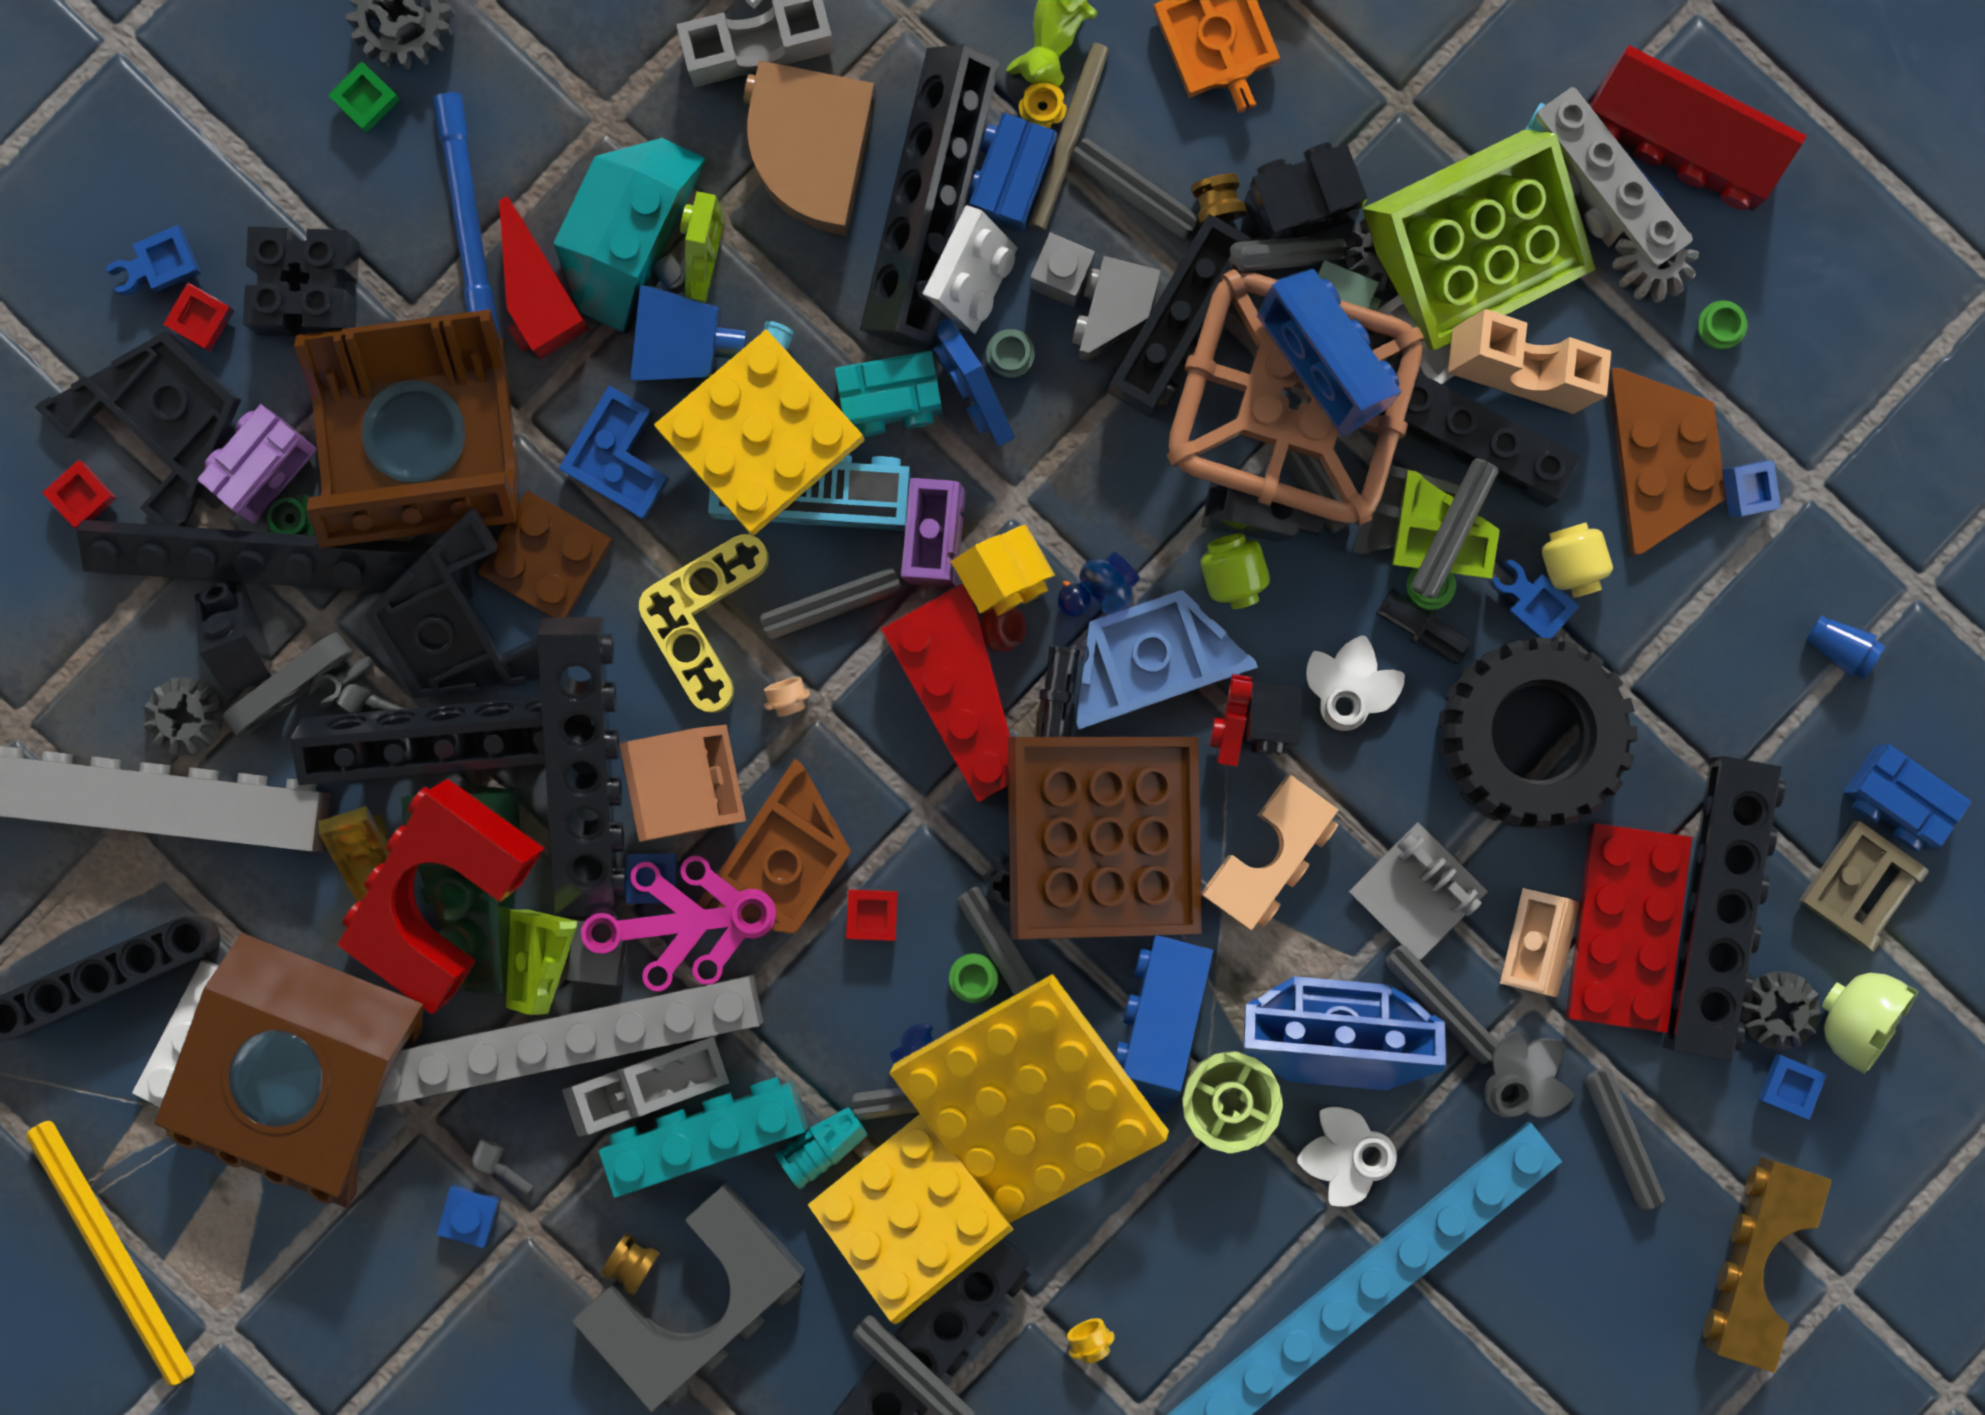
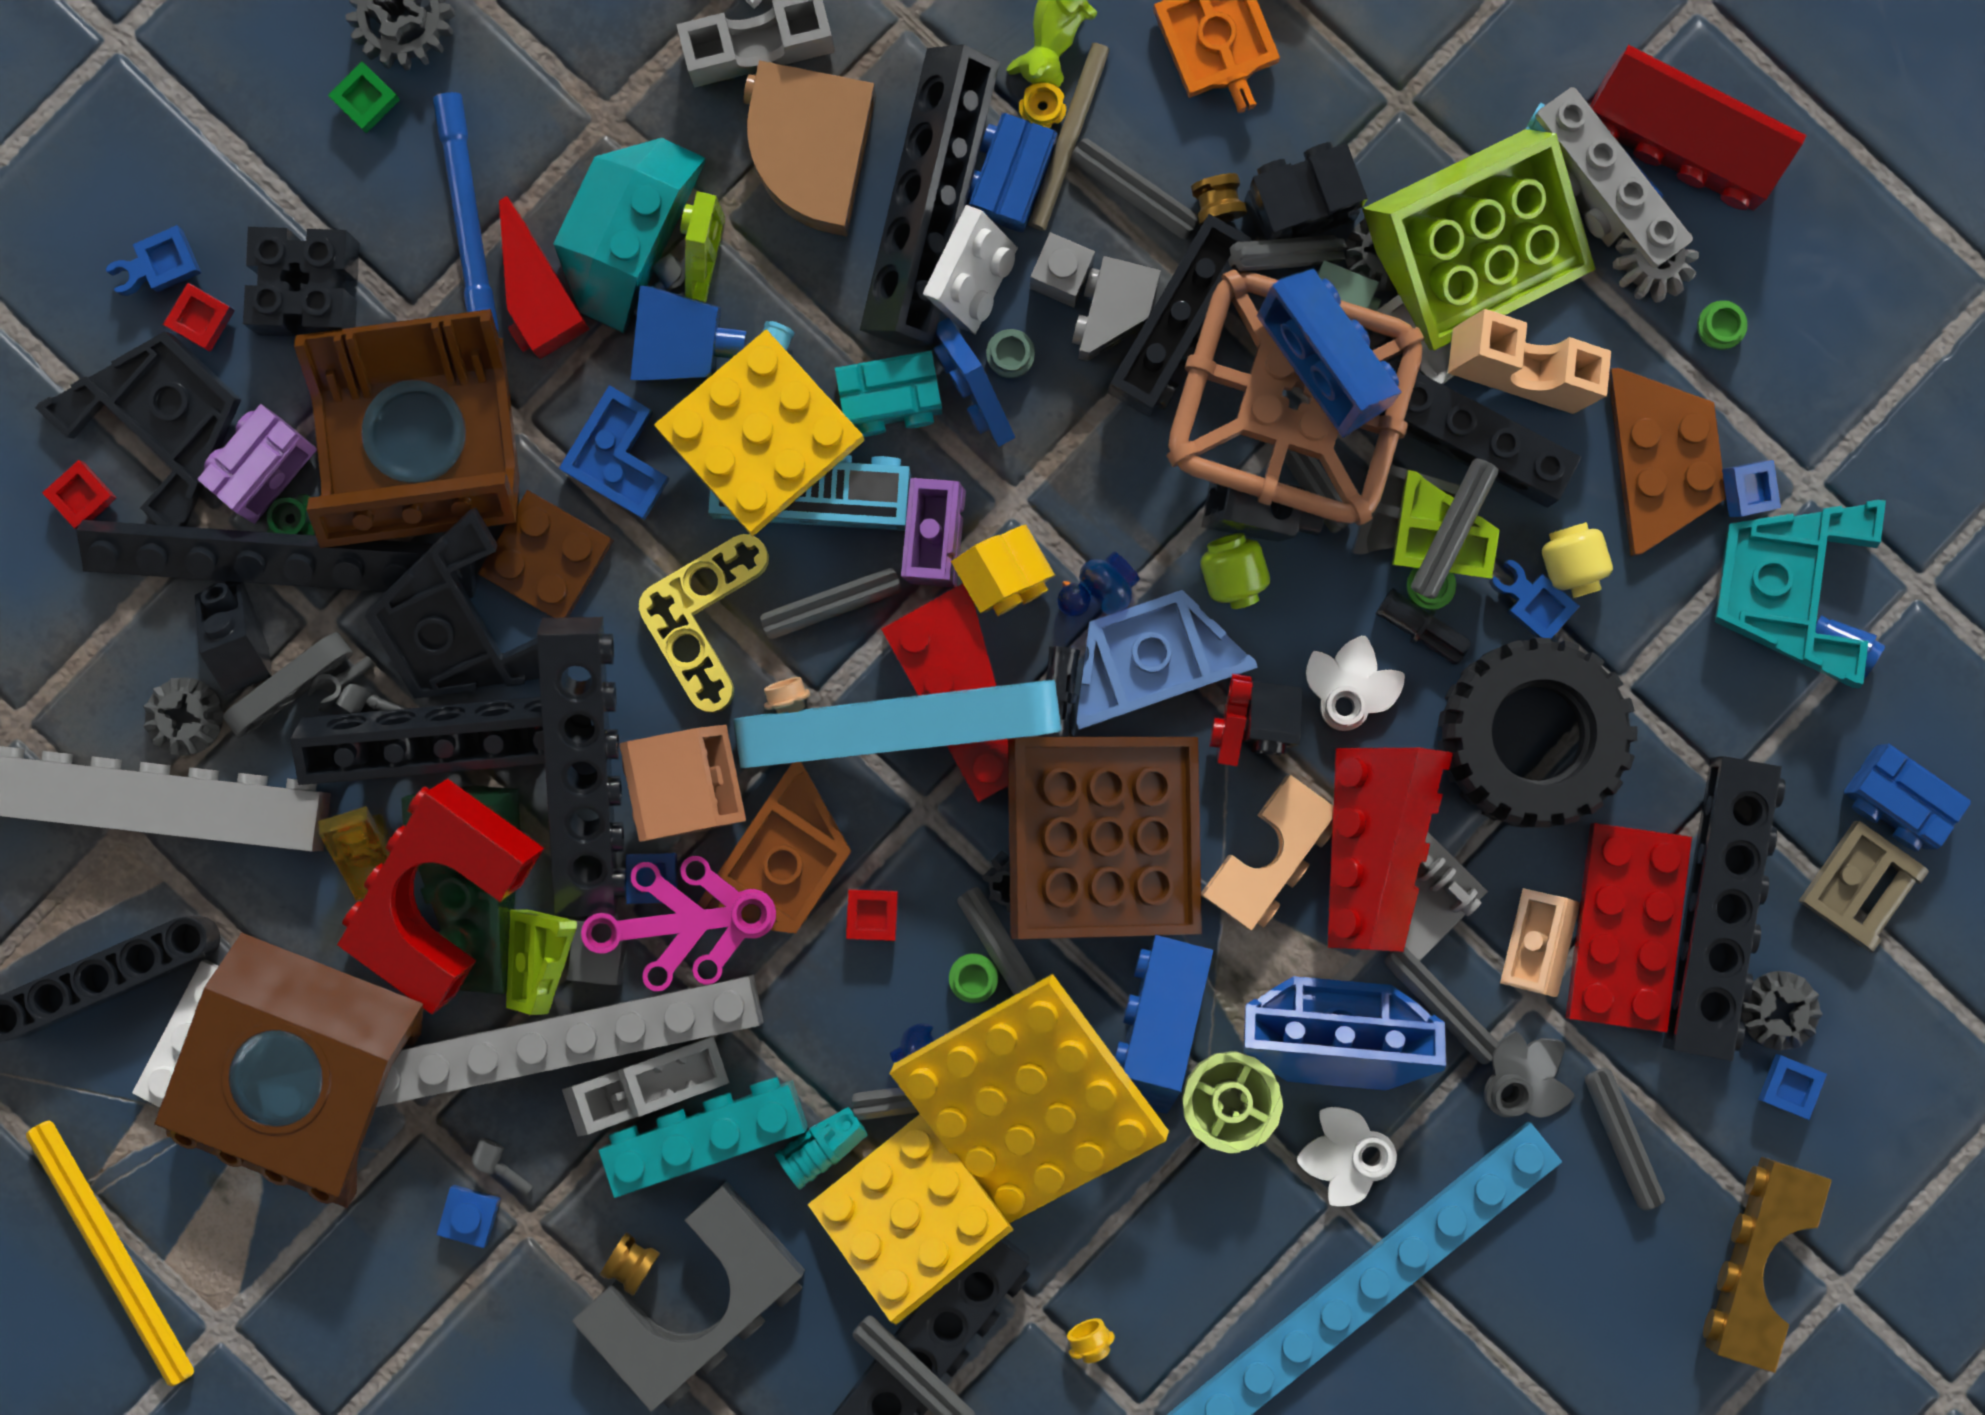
(898, 724): none -> medium azure beam
(1003, 631): clear red plate -> none
(1379, 842): none -> red wedge
(1776, 579): none -> teal wing
(1865, 1017): yellowish green cylinder -> none

